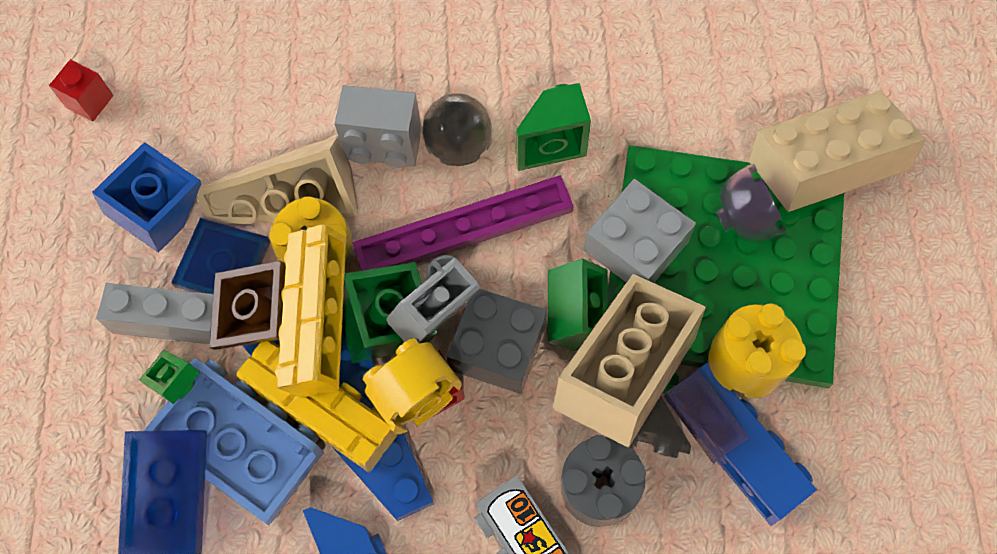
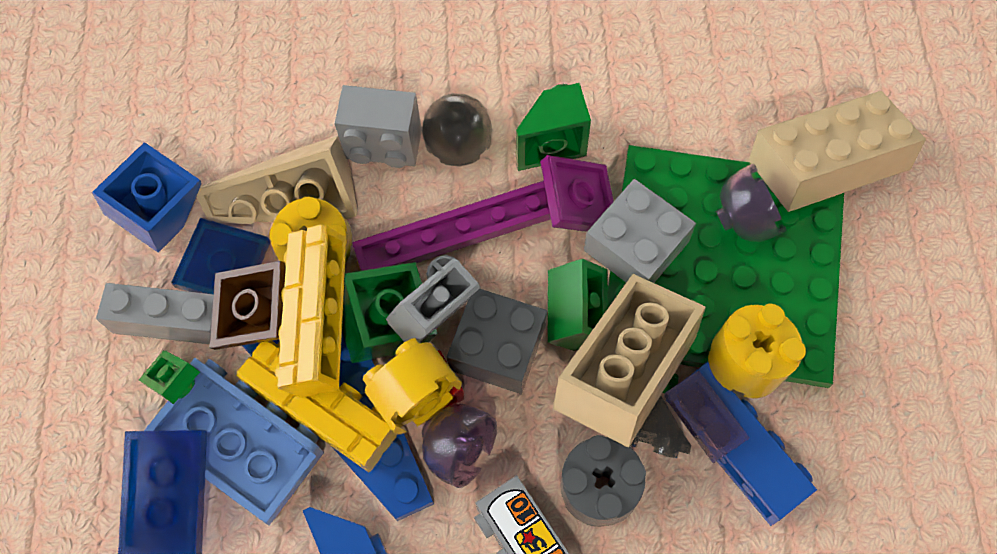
(81, 90): red brick -> none
(456, 441): none -> cylinder
(575, 192): none -> magenta tile

